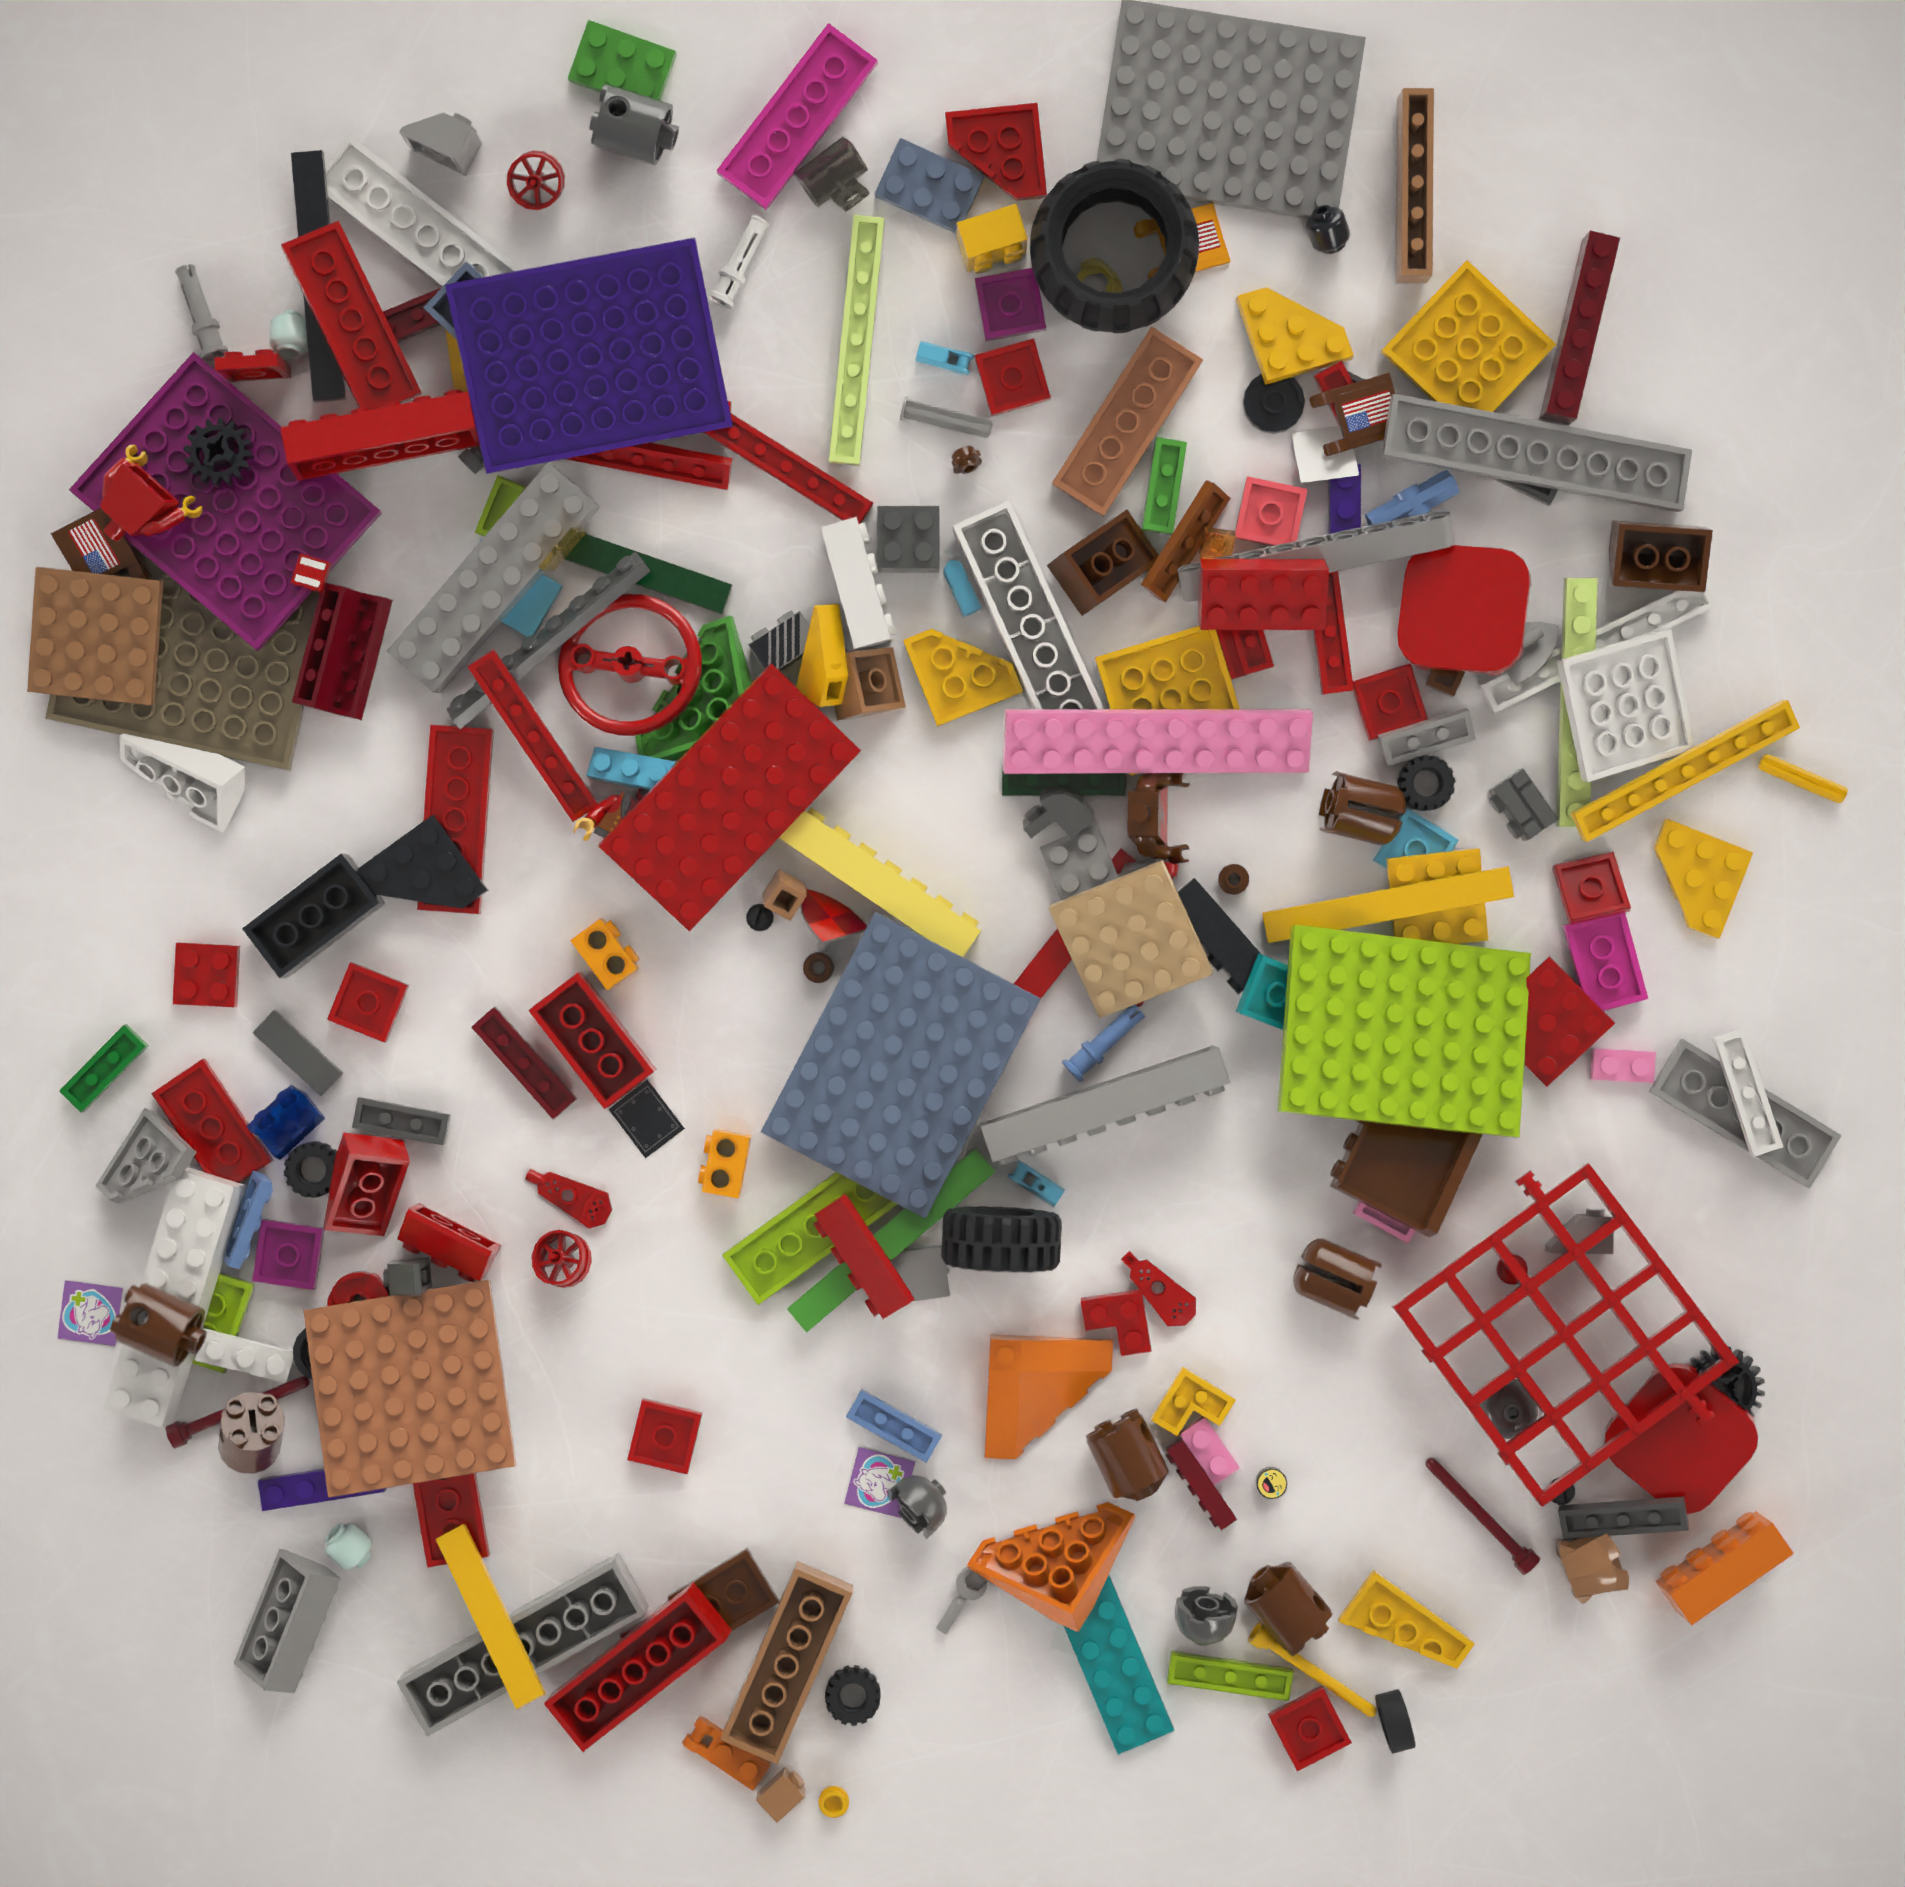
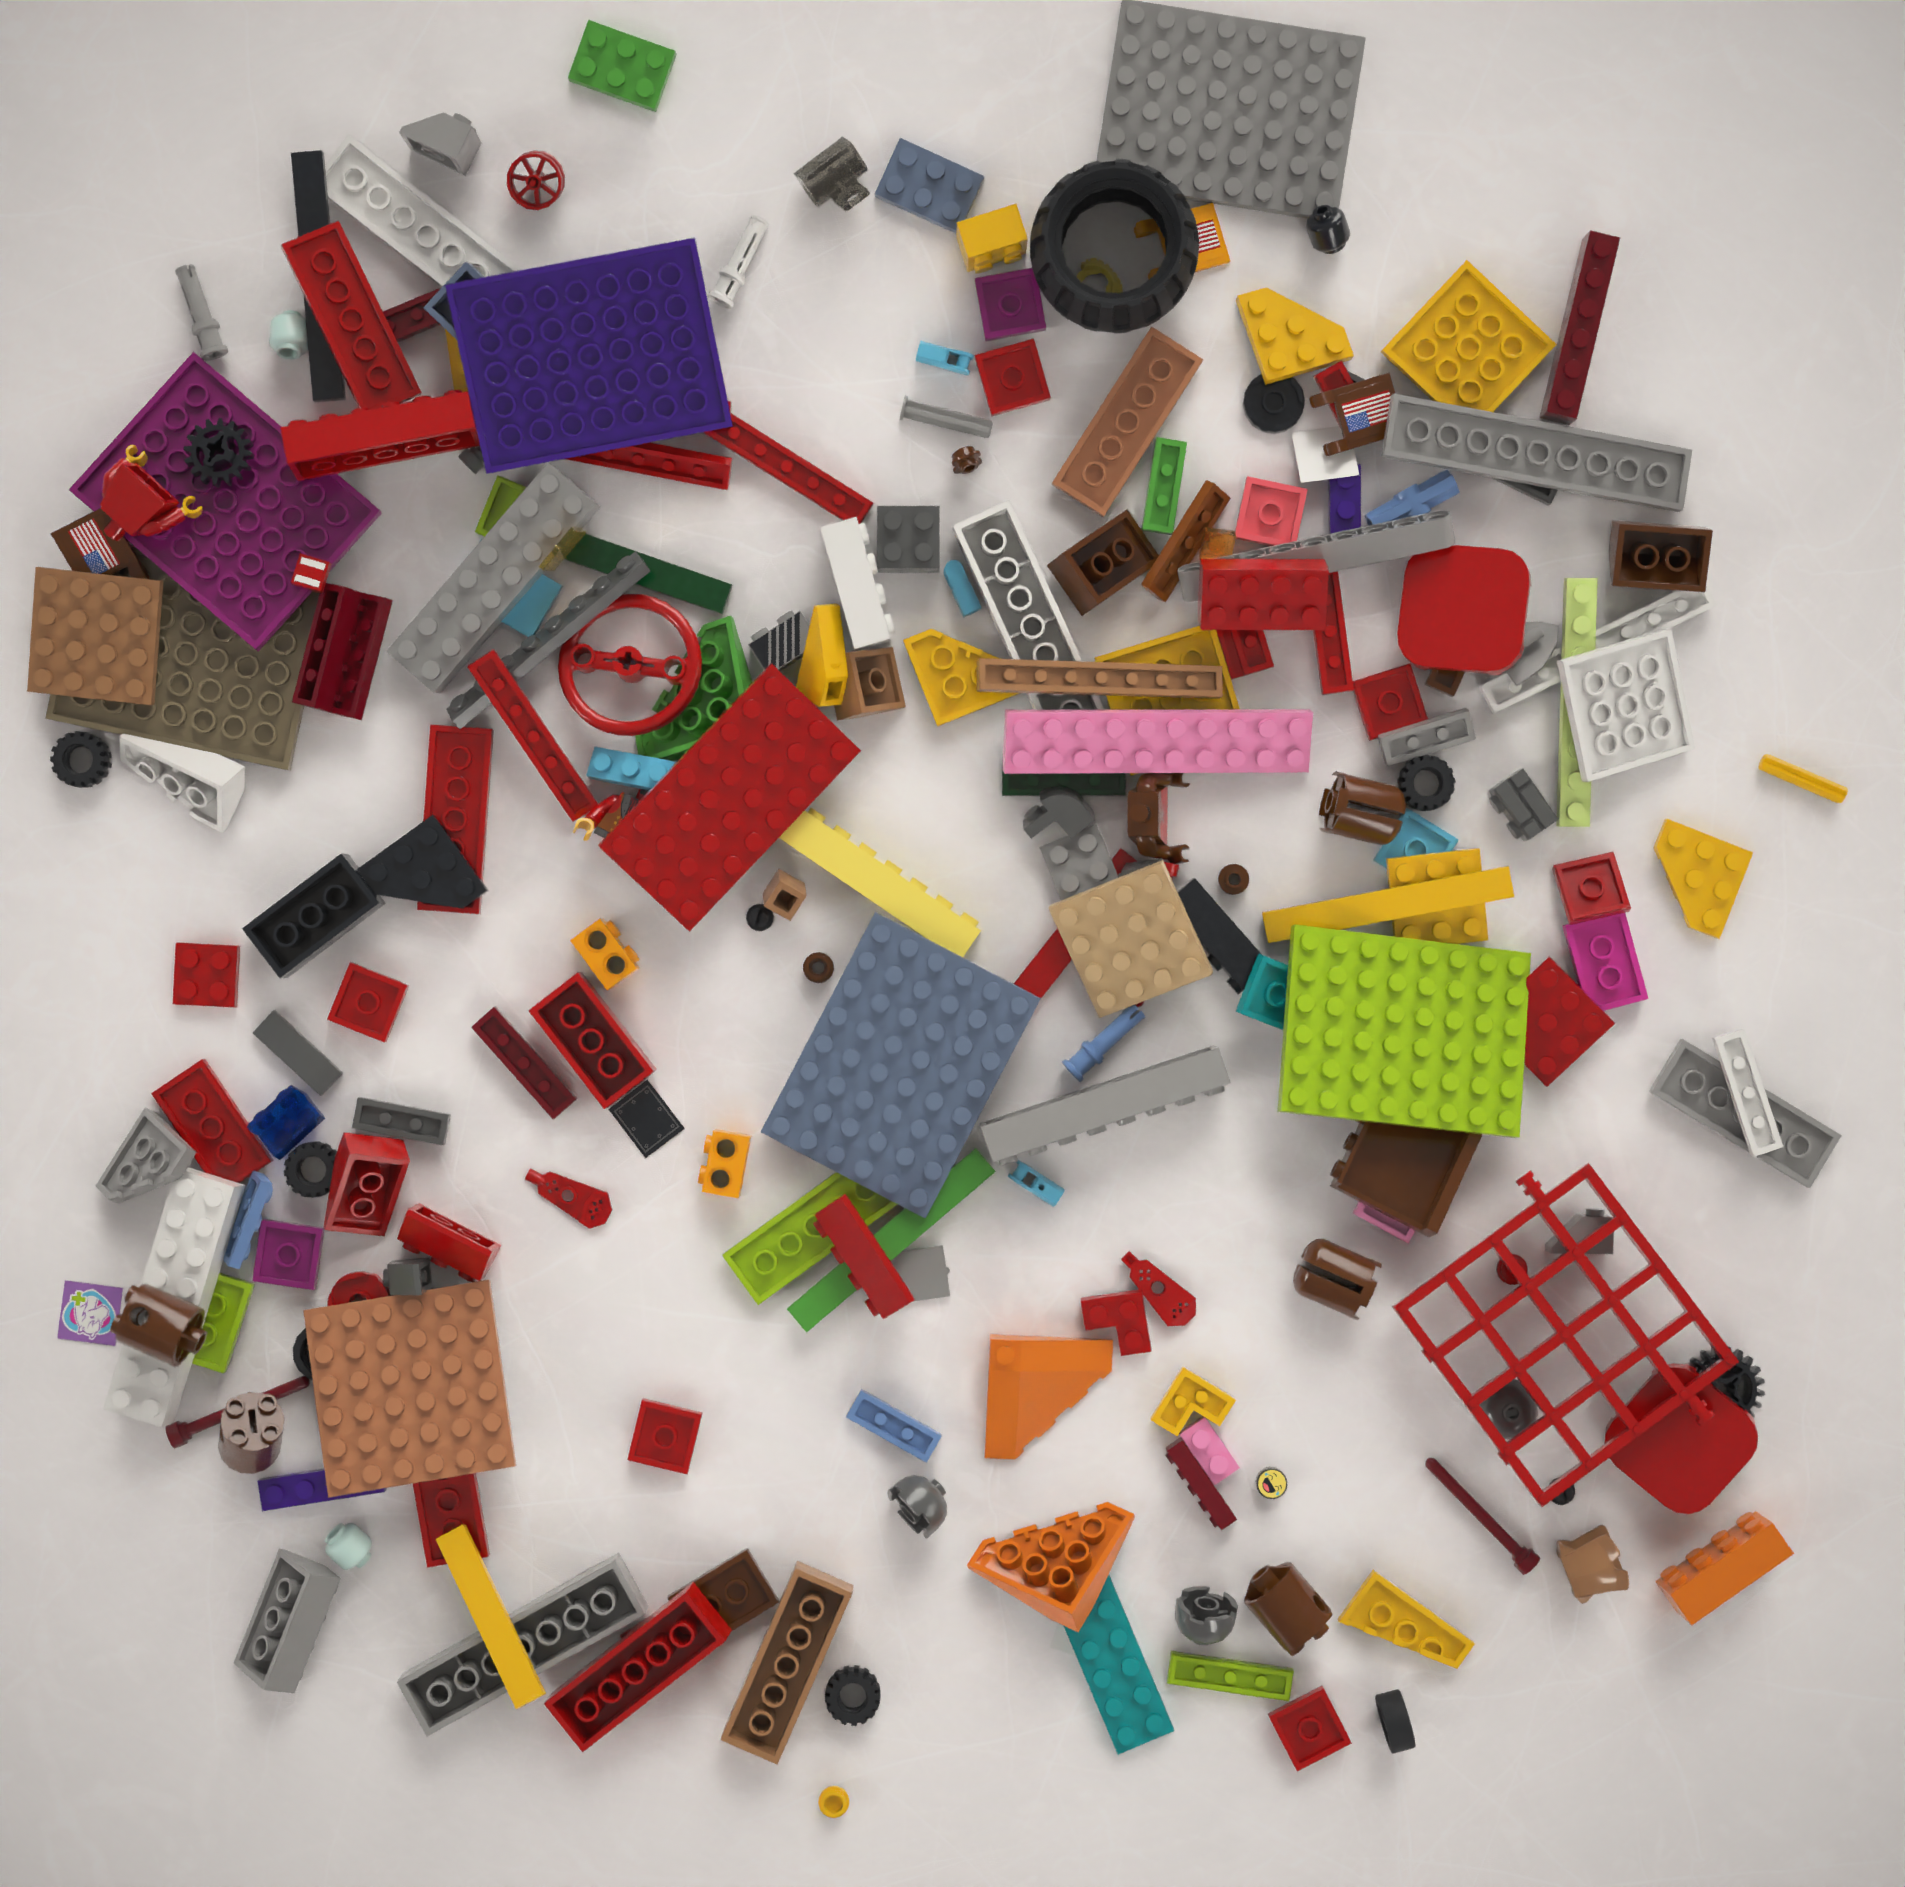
(62, 756): none -> black tyre
(103, 1068): green plate -> none
(245, 1356): white plate -> none
(261, 366): red plate -> none
(561, 1258): red wheel -> none
(633, 125): dark grey cylinder -> none
(732, 1760): orange plate -> none
(781, 1794): medium nougat brick -> none
(797, 116): dark pink plate -> none
(829, 919): shield -> none
(856, 340): yellowish green plate -> none
(873, 1477): sticker -> none
(959, 1602): light grey piece -> none
(1001, 1239): black tyre -> none
(1002, 146): red plate -> none
(1099, 678): none -> medium nougat plate
(1128, 1456): reddish brown cylinder -> none
(1263, 1639): yellow piece -> none
(1414, 185): medium nougat brick -> none
(1622, 1065): bright pink plate -> none
(1623, 1517): dark grey plate -> none
(1685, 770): yellow plate -> none

